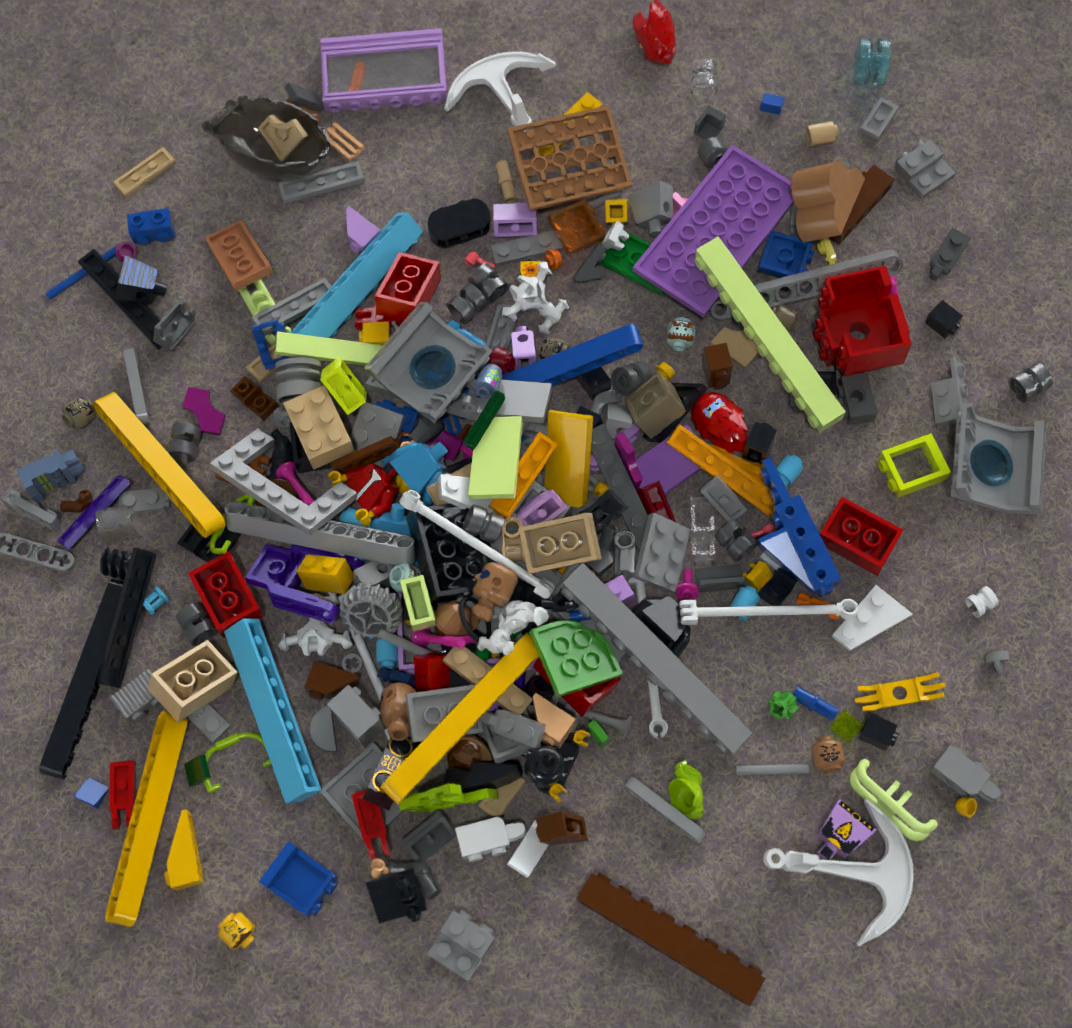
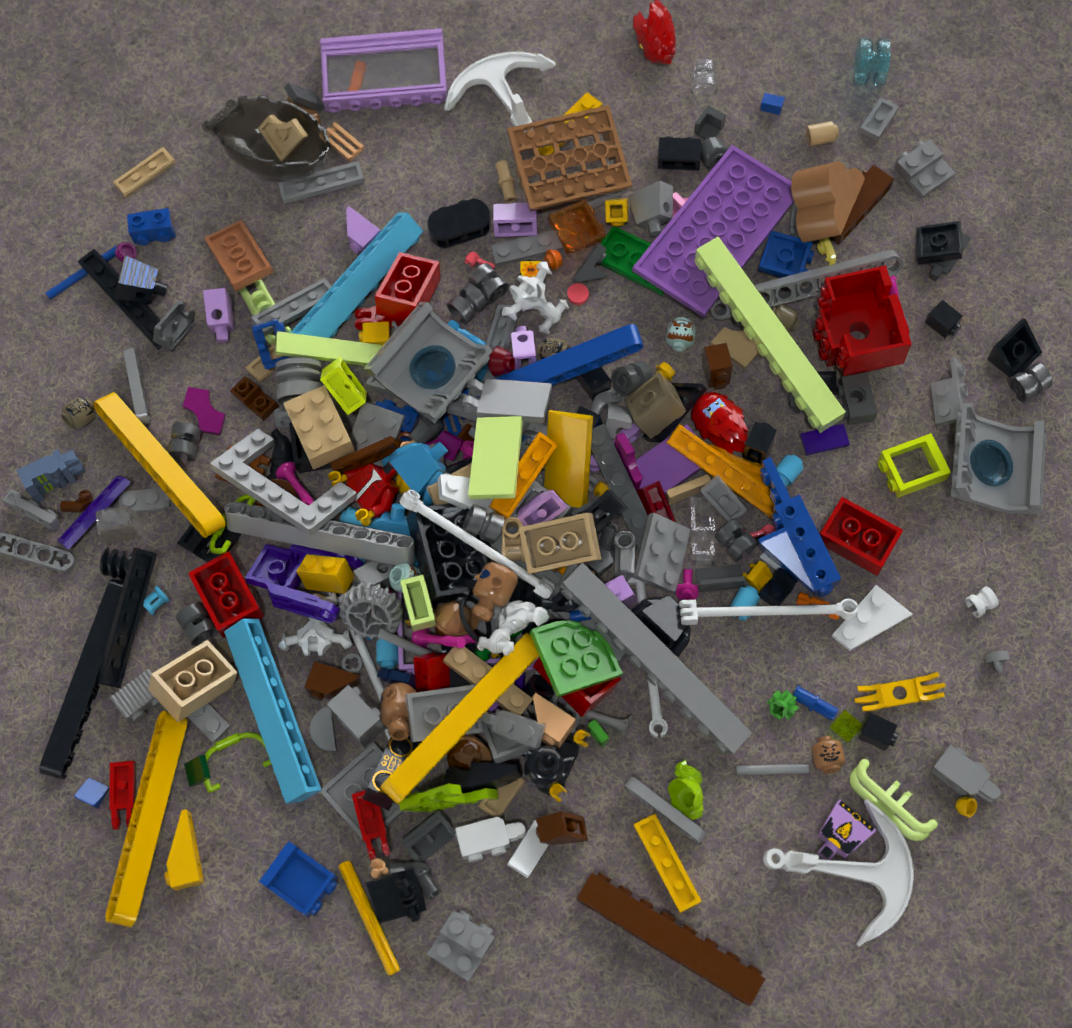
(220, 300): none -> lavender torso
(236, 930): yellow head -> none
(369, 918): none -> yellow axle
(484, 420): dark green axle -> none
(488, 380): sand blue brick -> none
(578, 294): none -> coral tile
(613, 235): white tile -> none
(667, 863): none -> yellow plate
(679, 153): none -> black brick
(685, 490): none -> tan tile
(830, 439): none -> dark purple tile
(939, 242): none -> black tile
(1015, 350): none -> black slope

